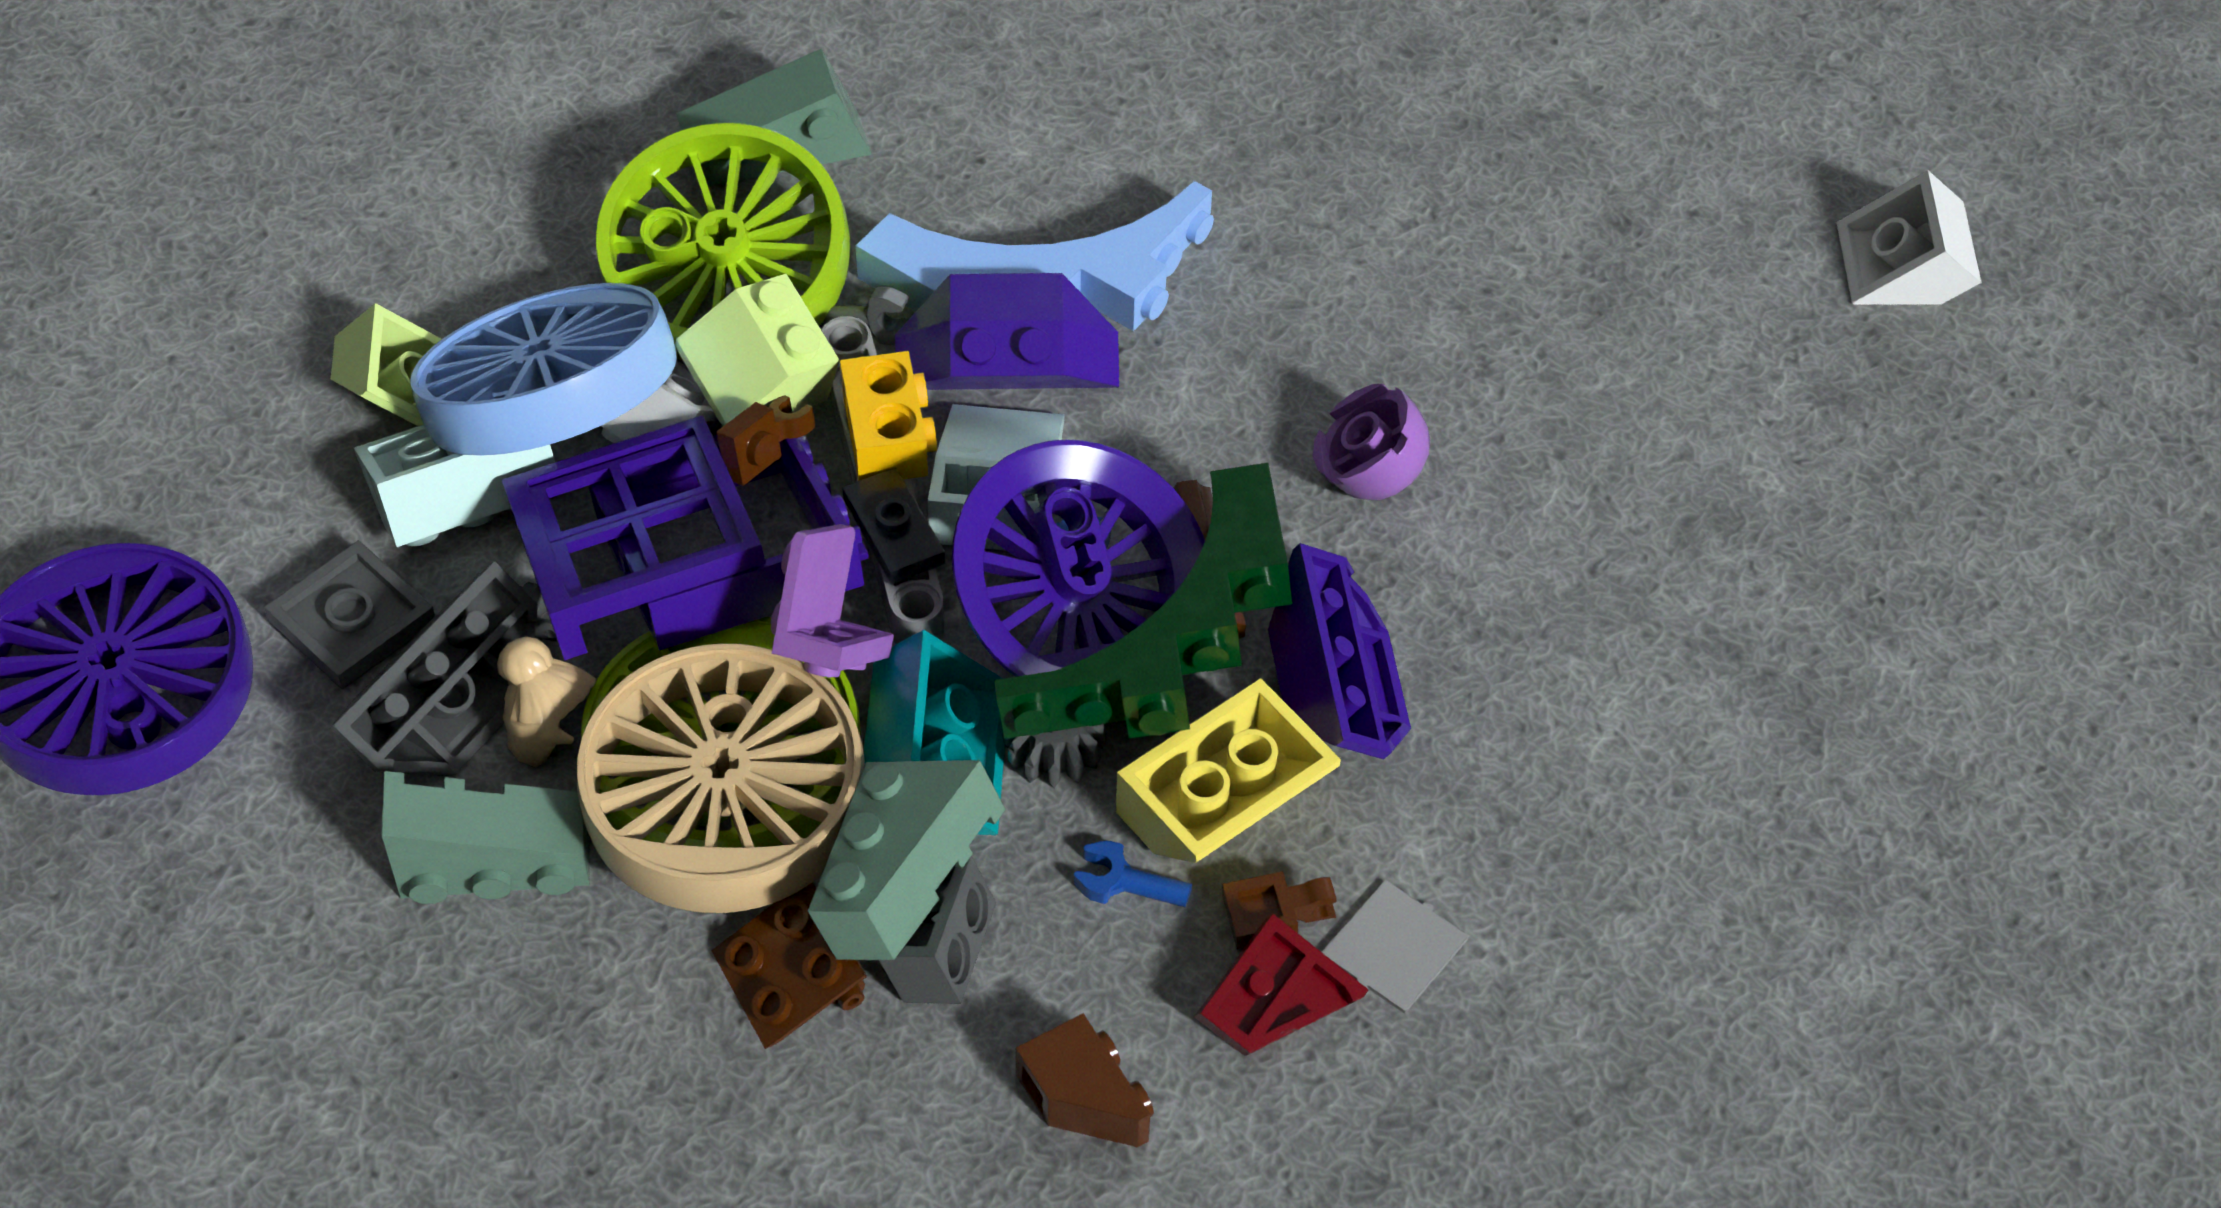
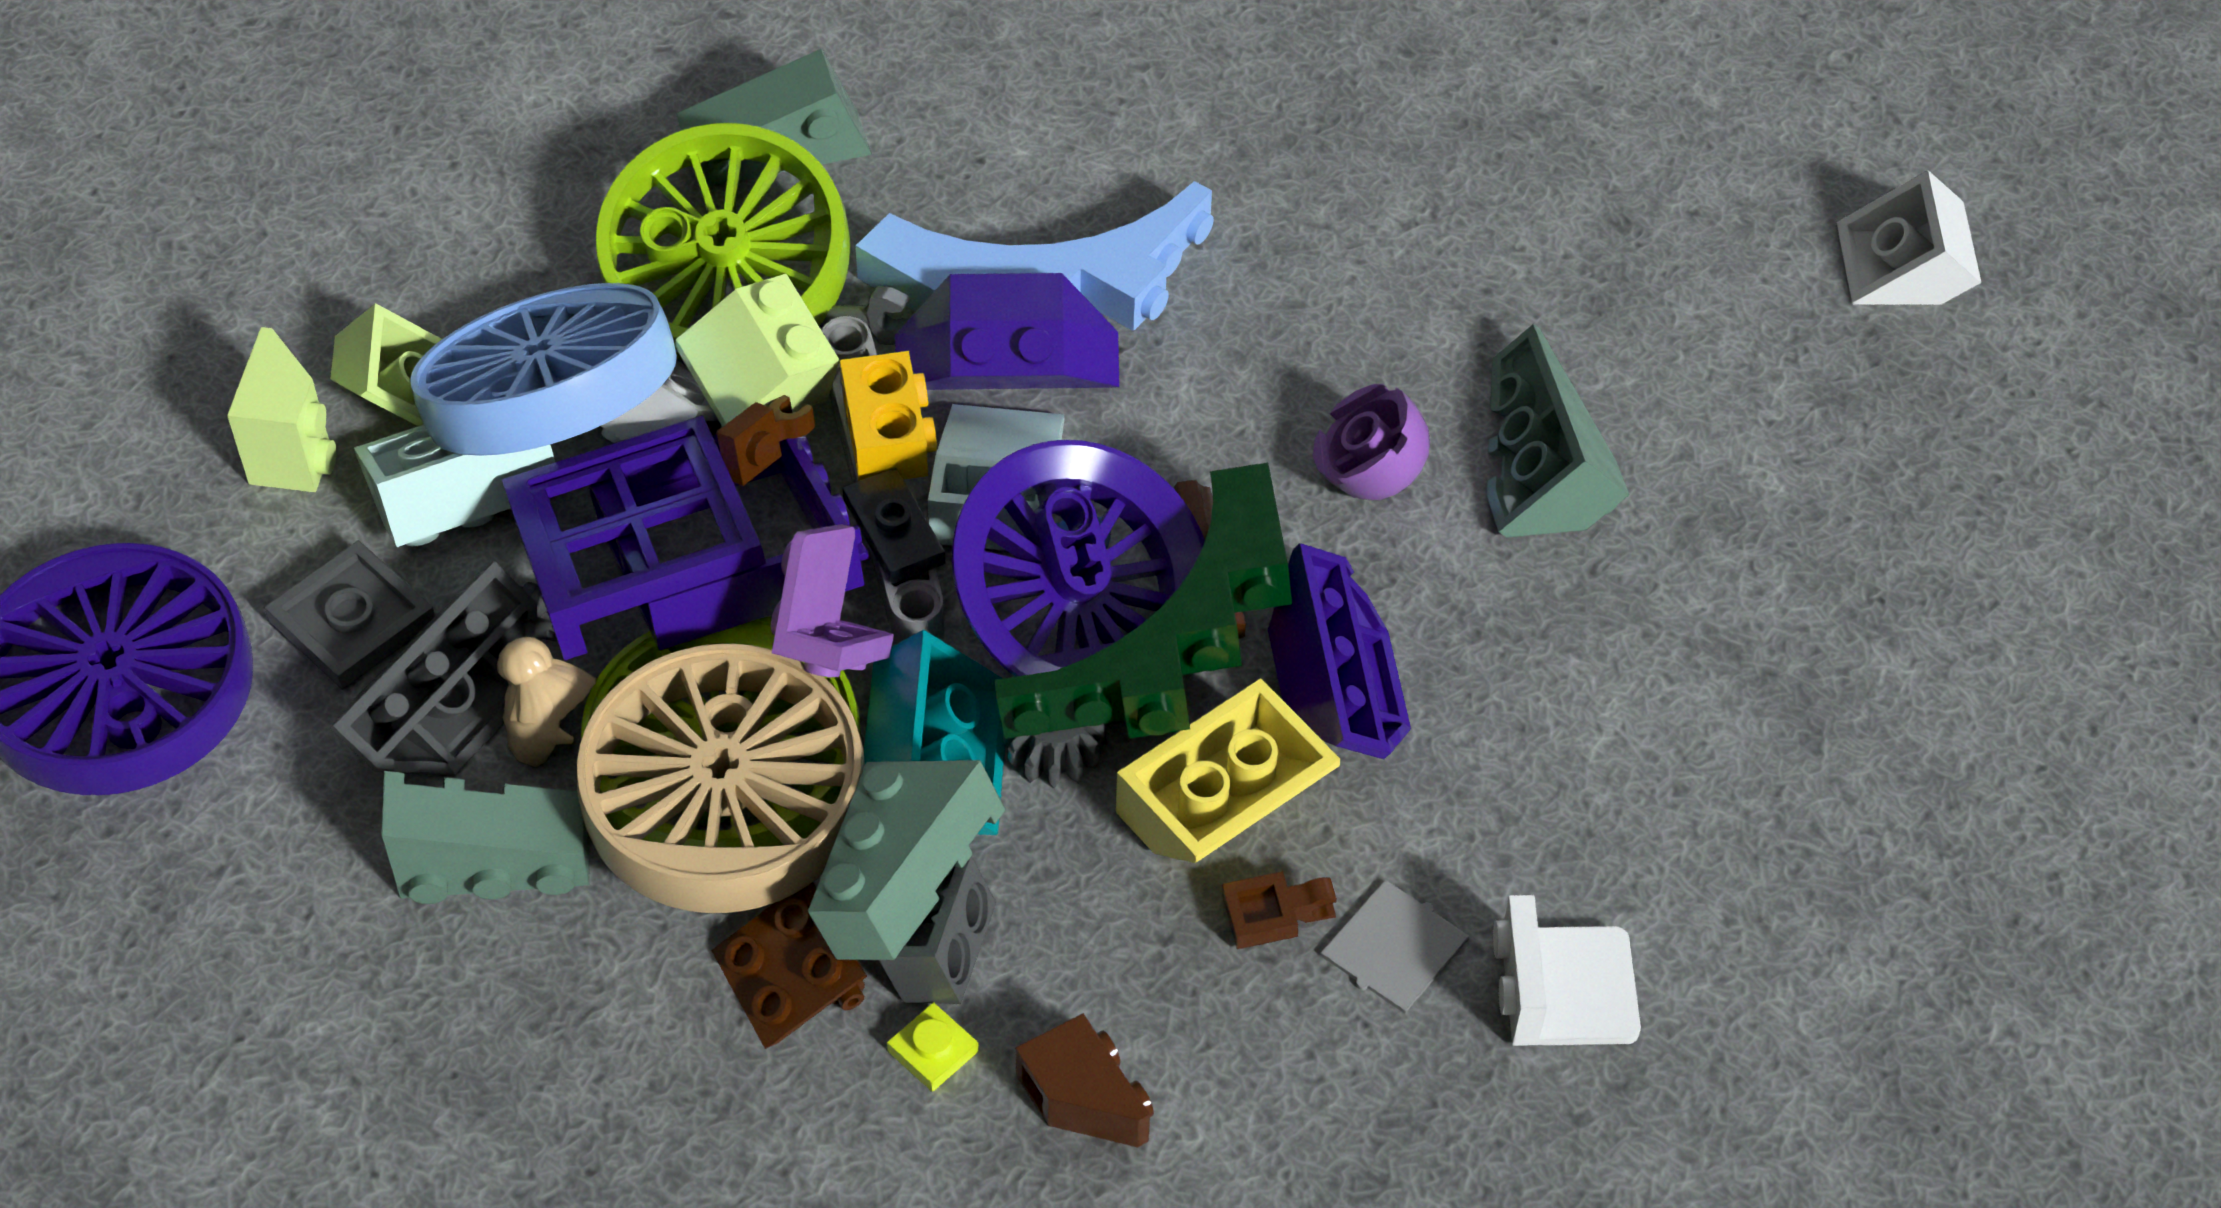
(280, 420): none -> yellowish green slope
(932, 1047): none -> neon yellow plate
(1125, 878): blue bar -> none
(1275, 989): dark red wing -> none
(1552, 454): none -> sand green wedge
(1564, 980): none -> white bracket

